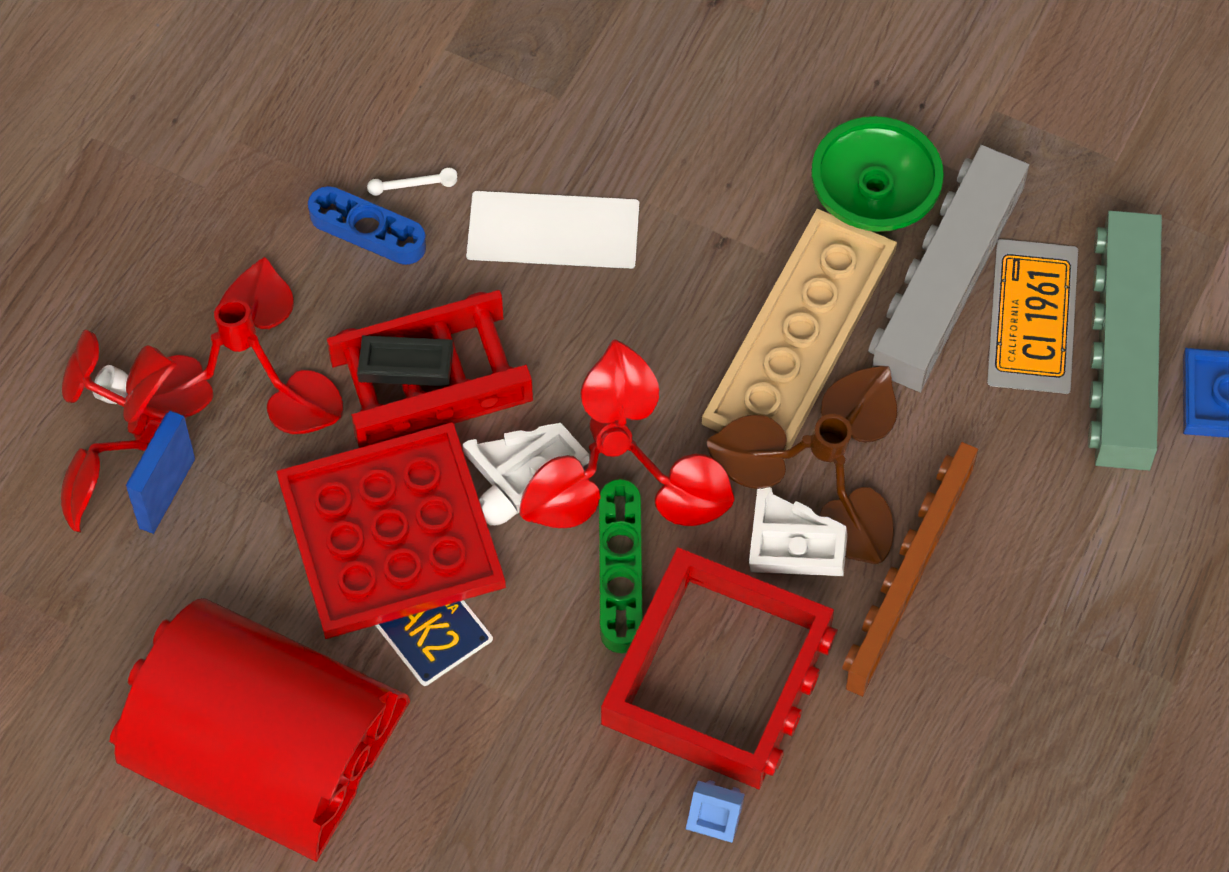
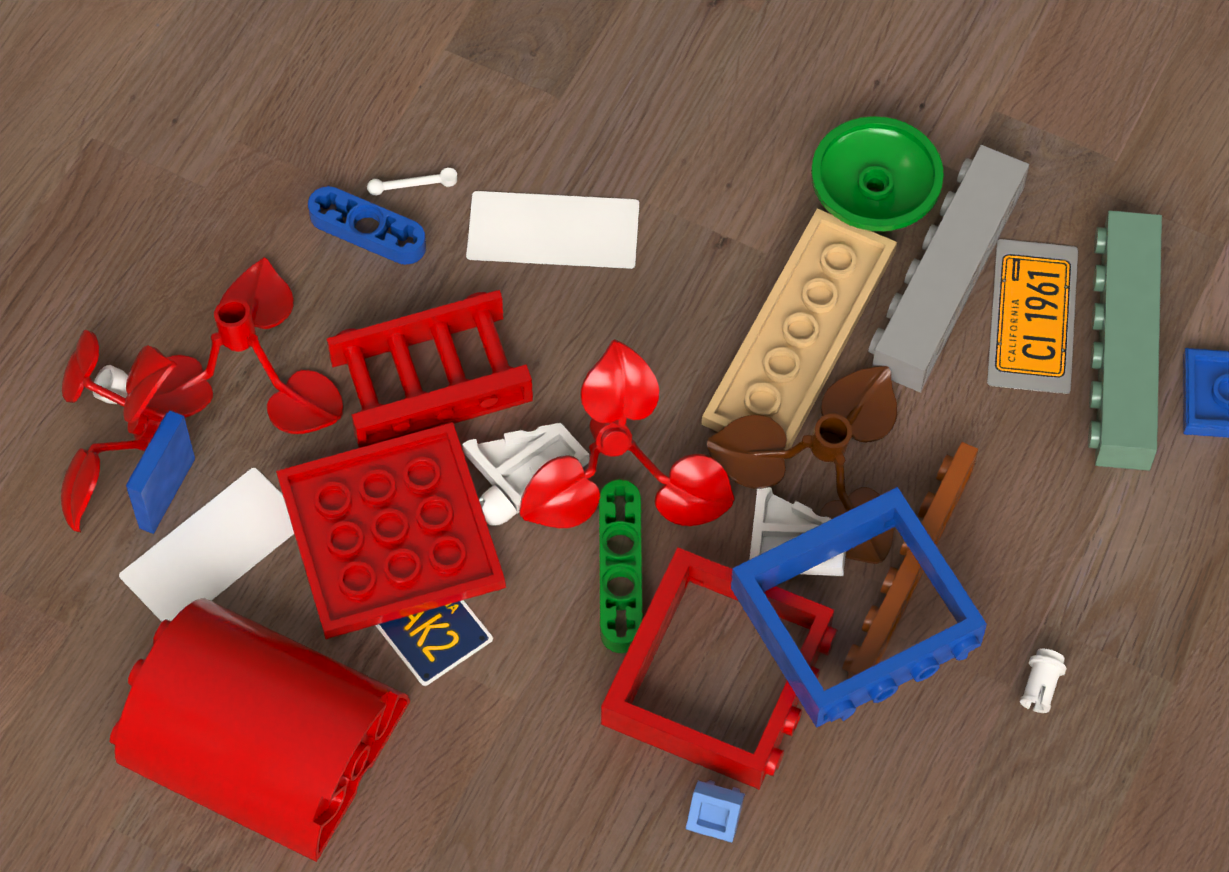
(211, 547): none -> white sticker
(405, 360): pearl dark grey tile -> none
(823, 543): none -> blue window
(1045, 671): none -> white pin

